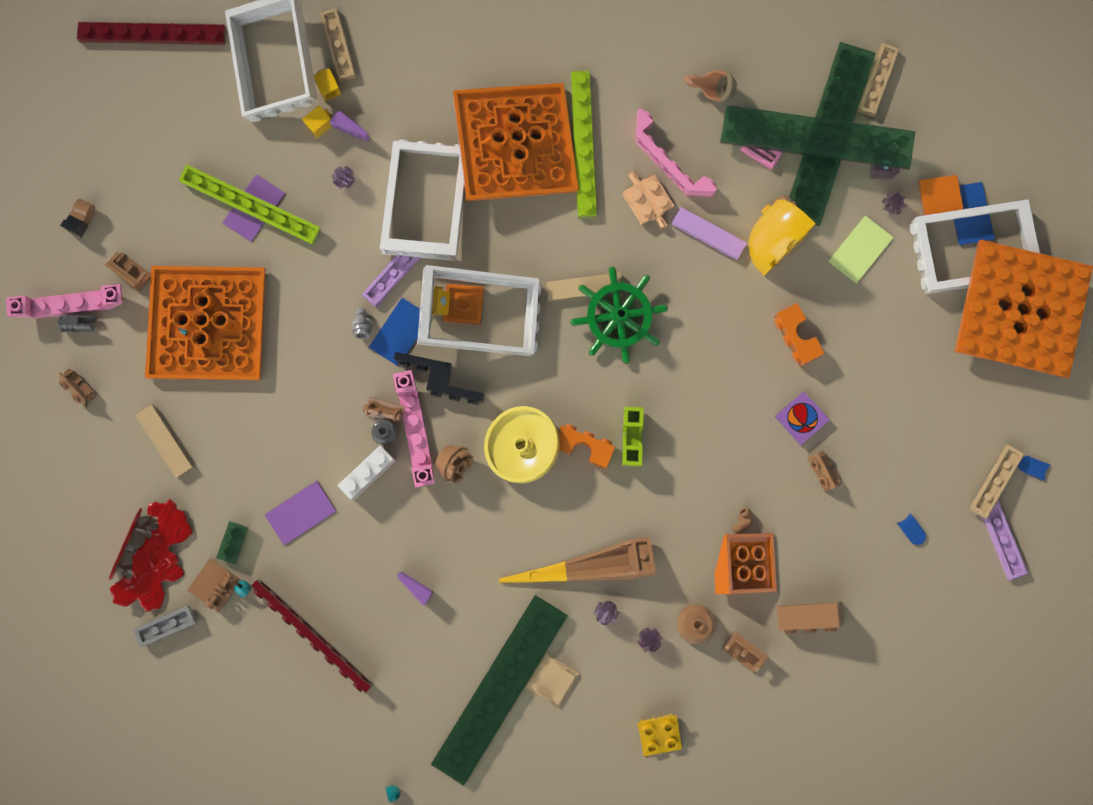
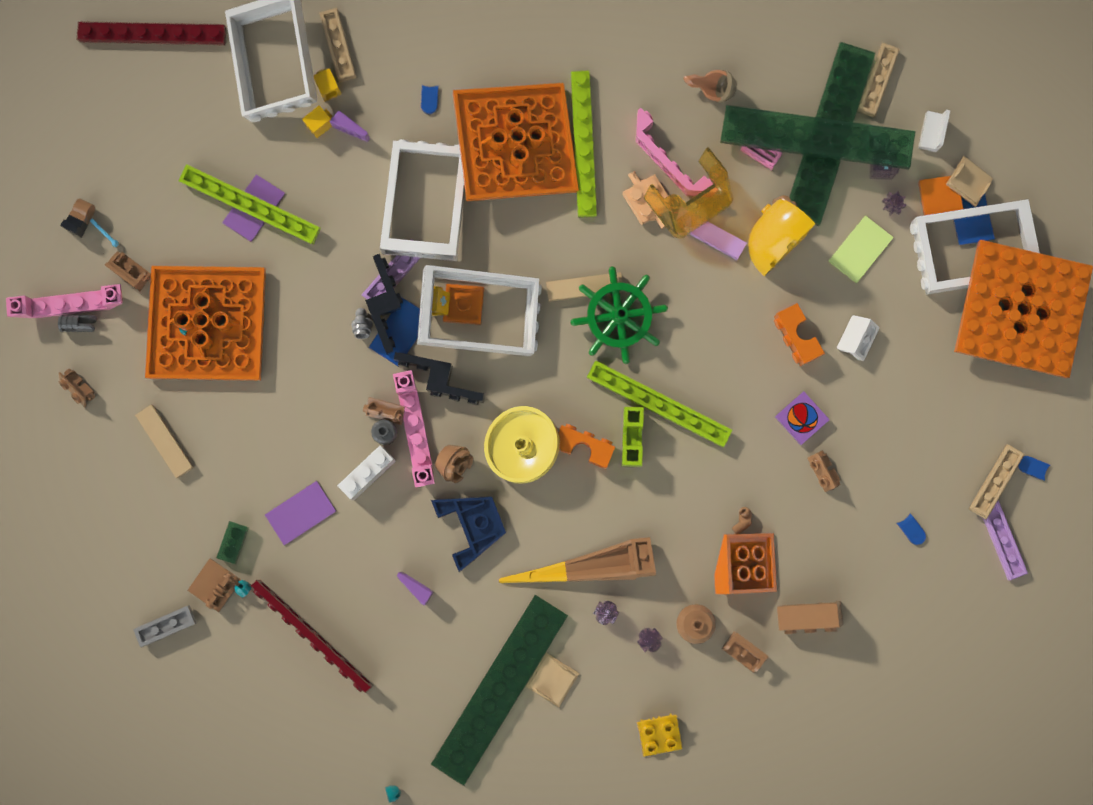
(115, 243): none -> medium azure hinge
(153, 560): red plant -> none
(343, 177): clear purple gear -> none
(384, 303): none -> black bracket
(429, 99): none -> blue piece
(479, 522): none -> dark blue wing
(659, 404): none -> lime plate
(683, 217): none -> clear yellow windscreen
(858, 337): none -> white panel
(934, 130): none -> white panel
(969, 181): none -> tan piece

